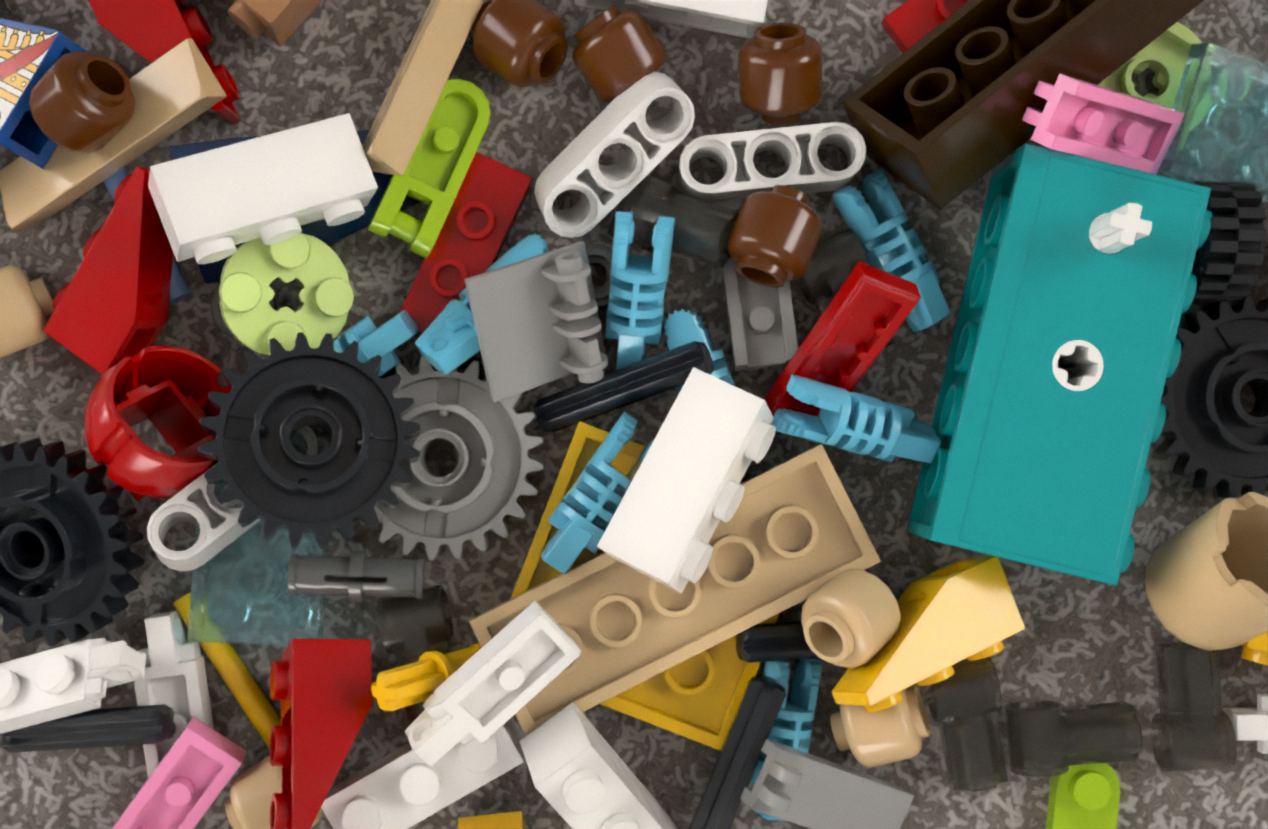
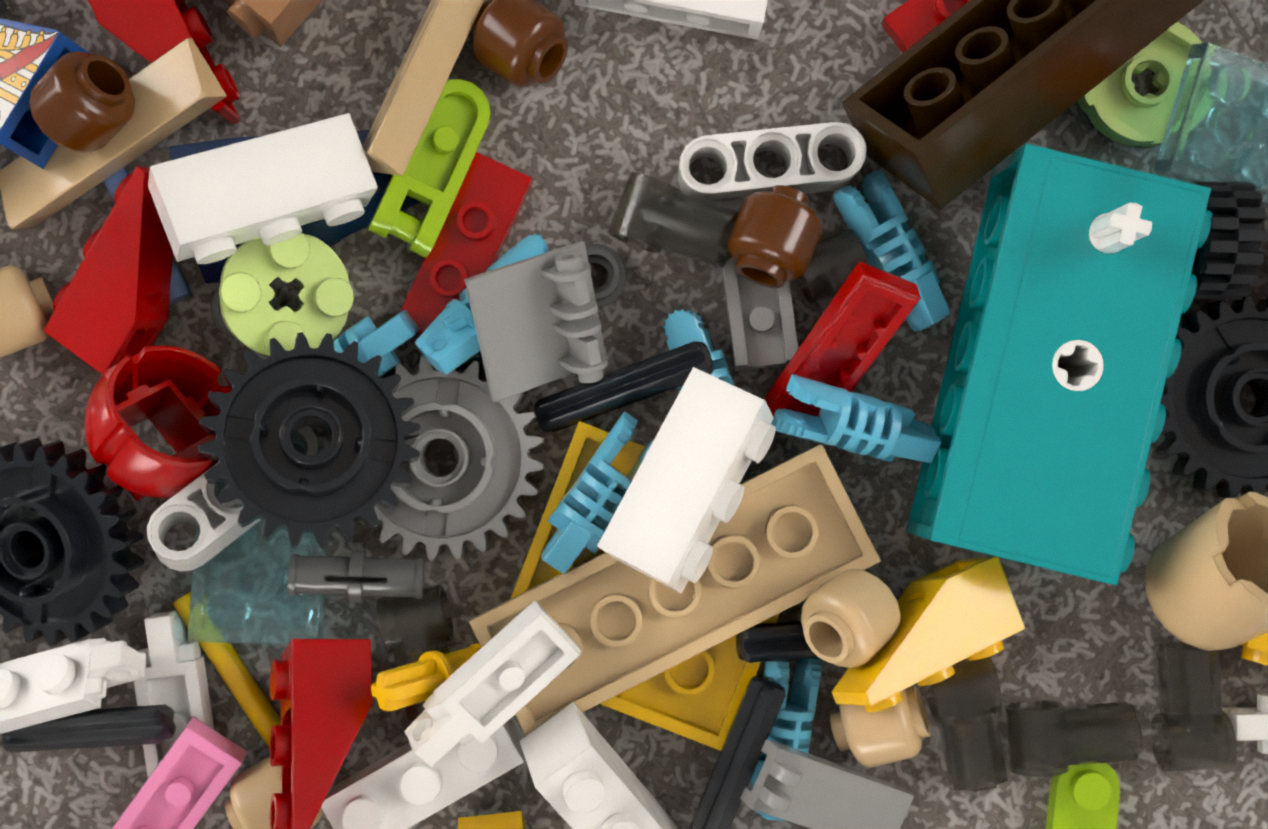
(605, 185): white beam -> none
(617, 52): reddish brown head -> none
(637, 289): medium azure hinge -> none
(780, 72): reddish brown head -> none
(1103, 124): bright pink hinge -> none

